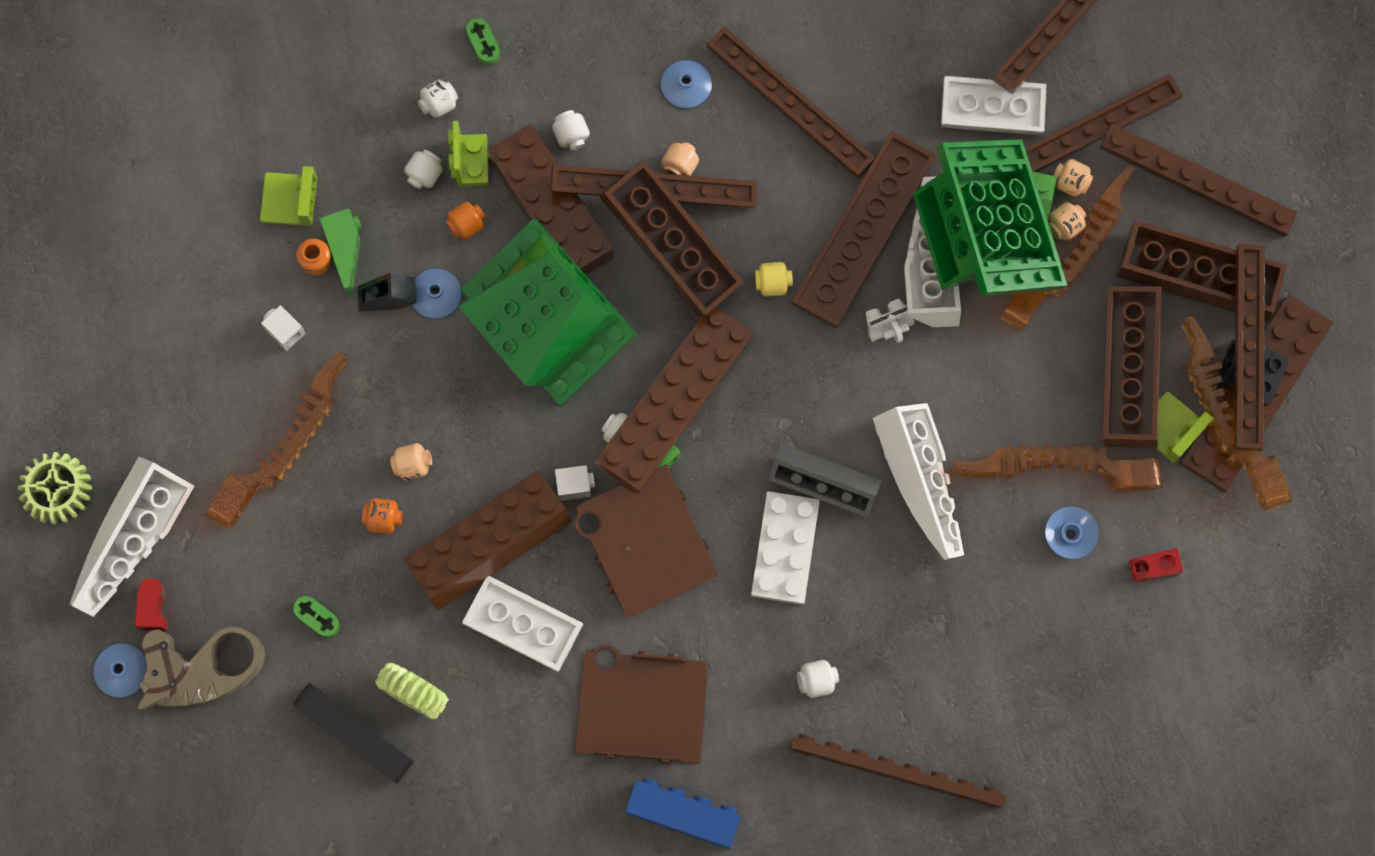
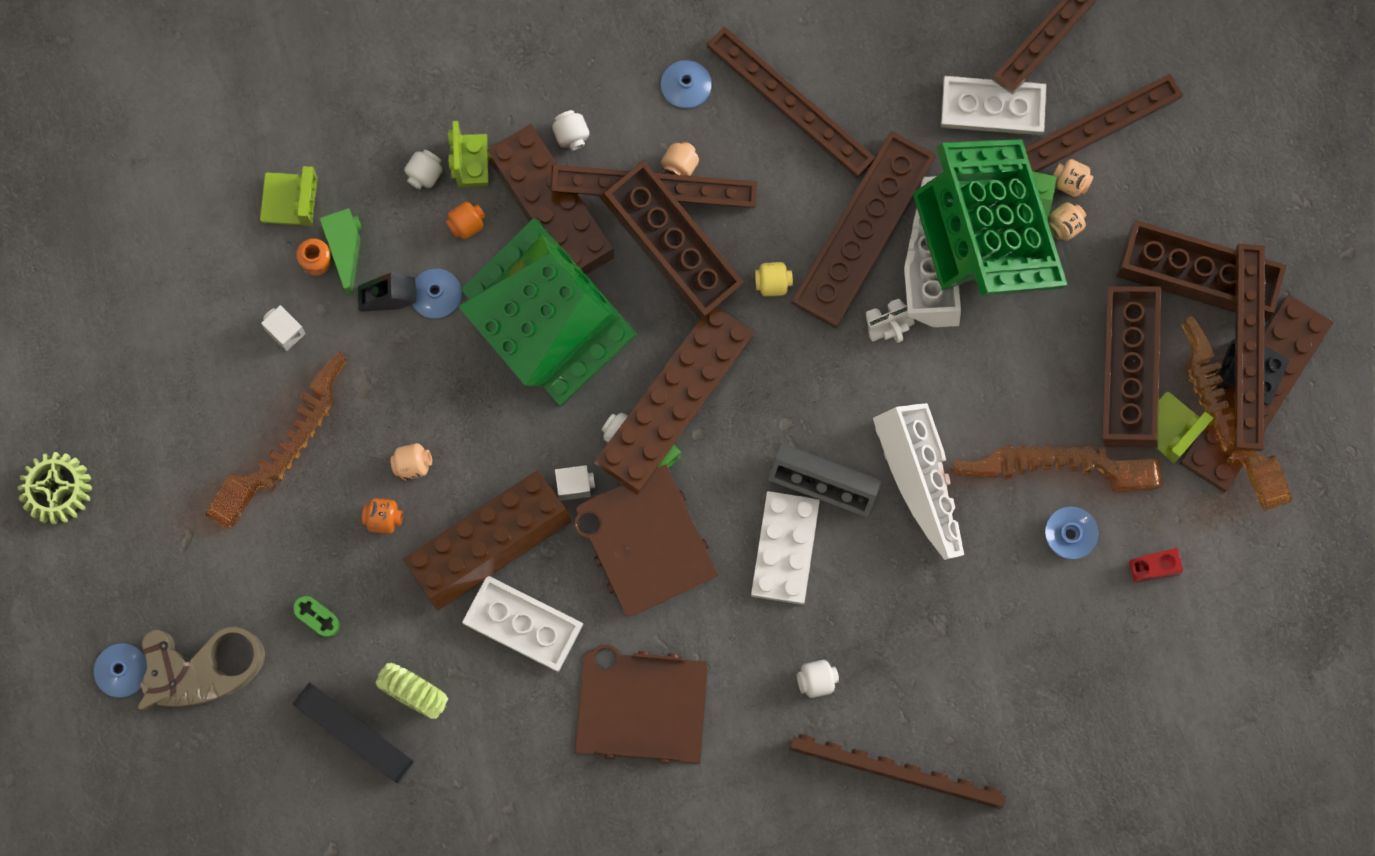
(132, 526): white wedge -> none
(148, 610): red leg -> none
(437, 98): white head -> none
(488, 39): bright green beam -> none
(683, 814): blue brick -> none
(1102, 220): clear orange piece -> none
(1198, 180): reddish brown plate -> none

